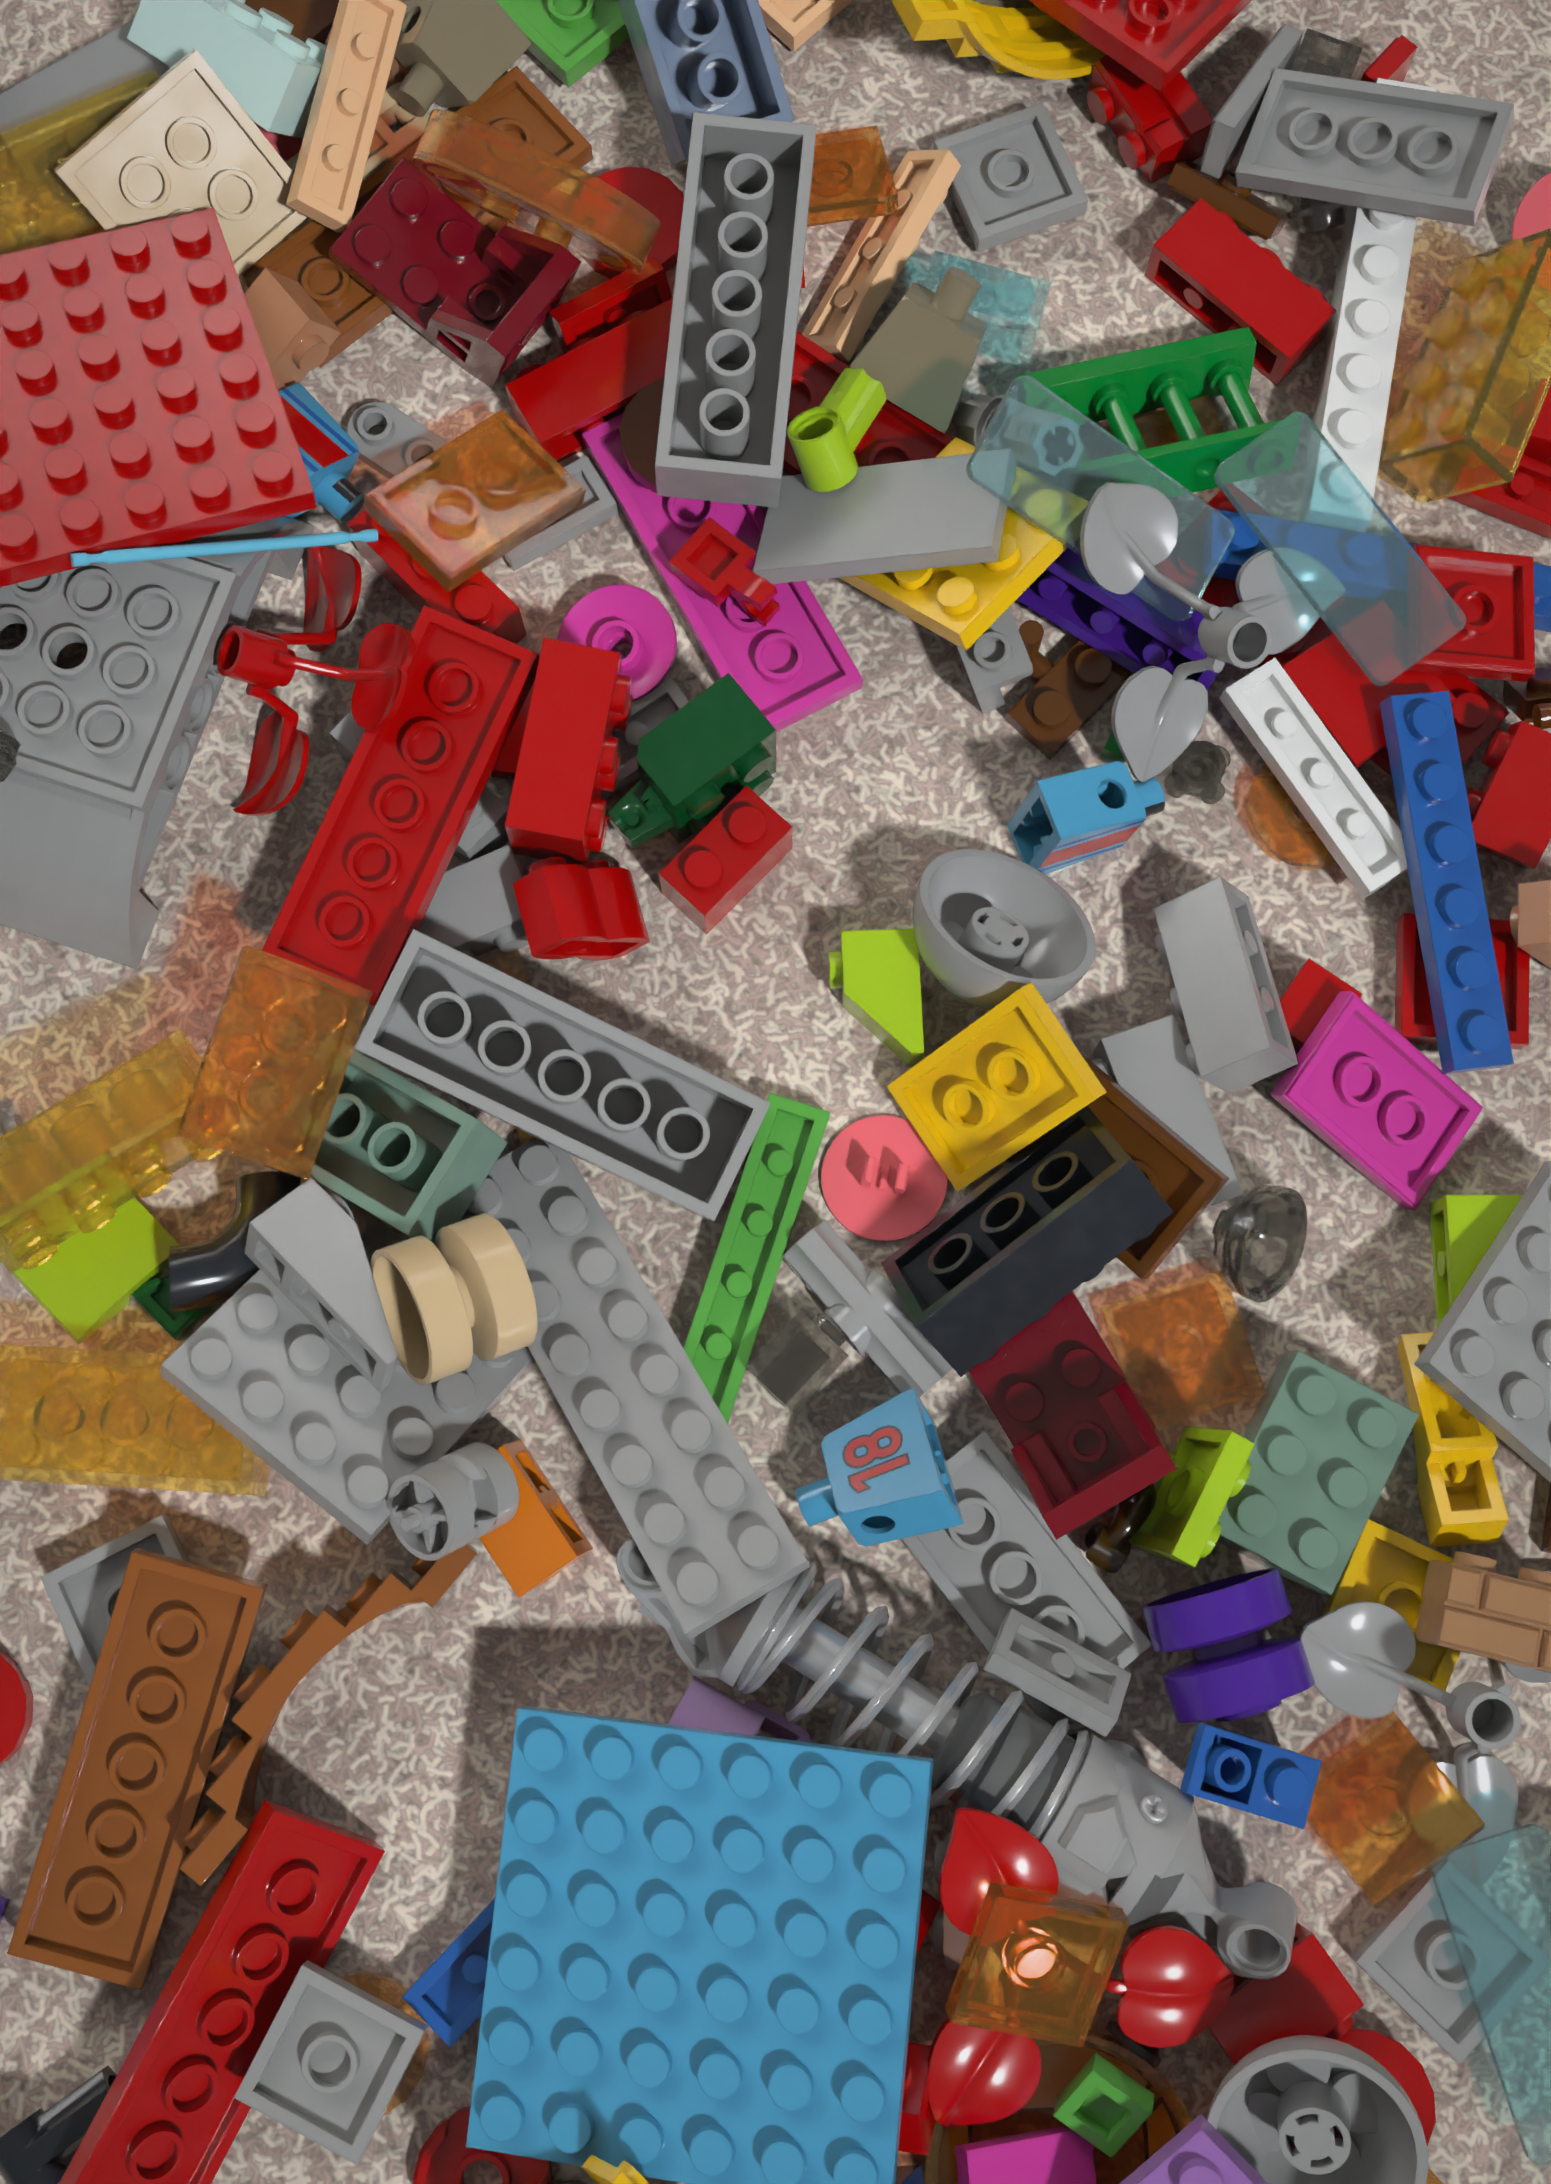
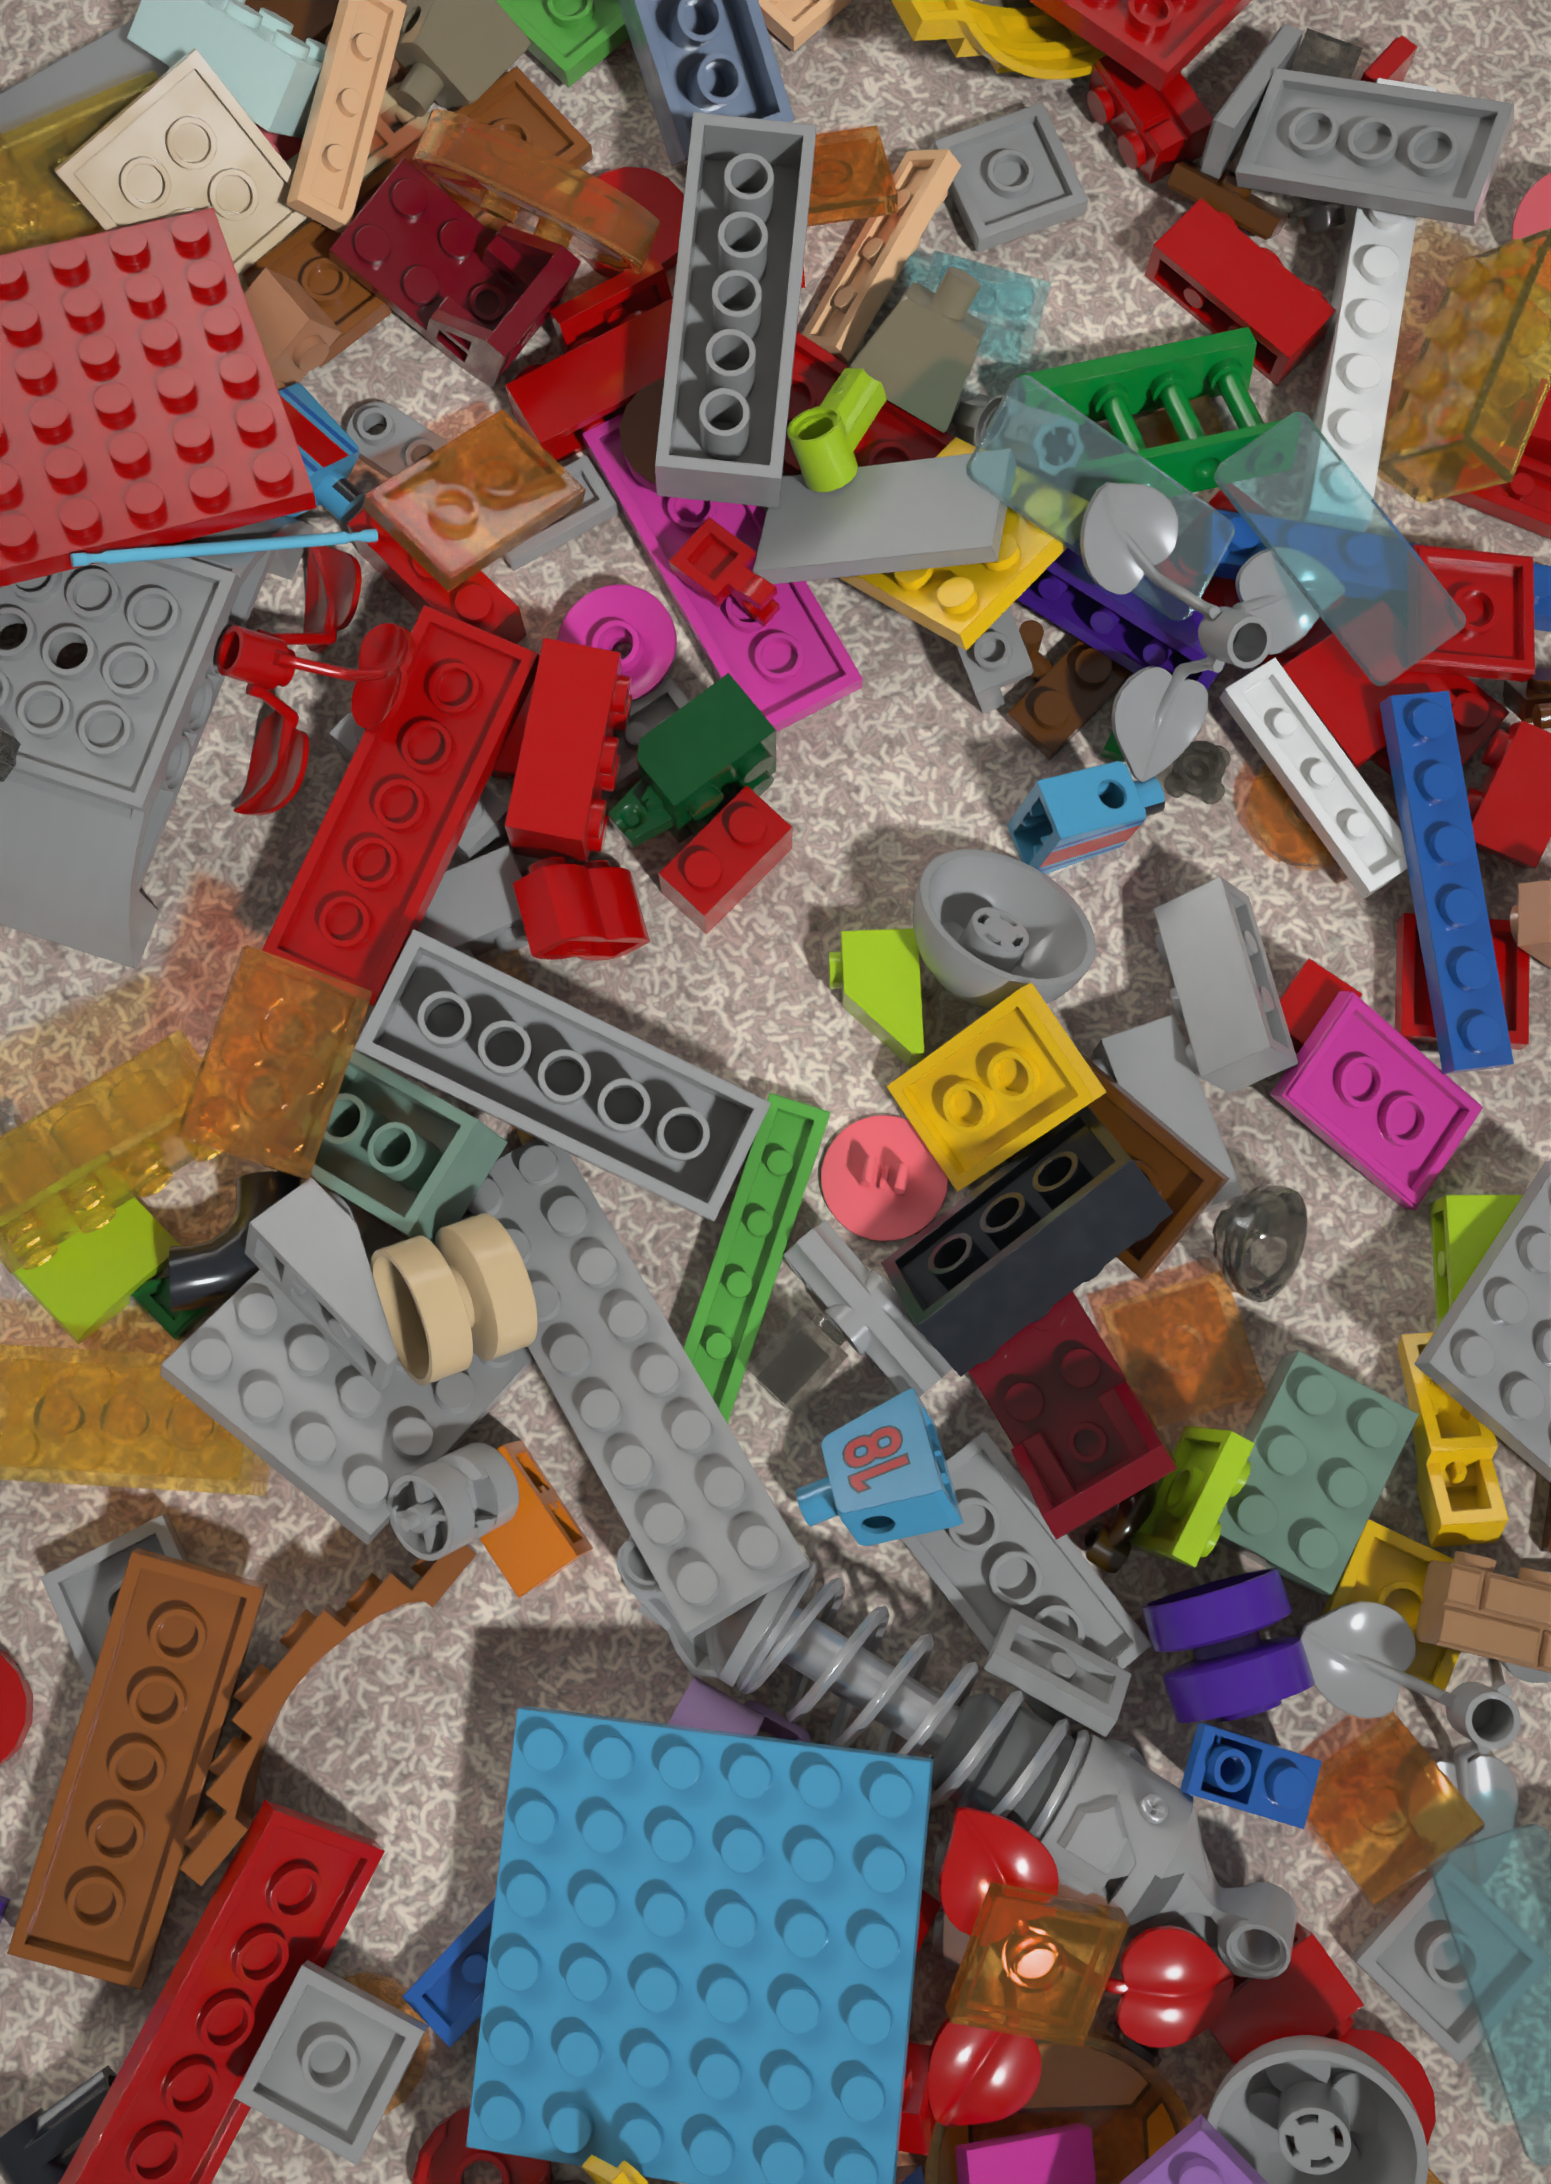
(1104, 2105): bright green plate -> none

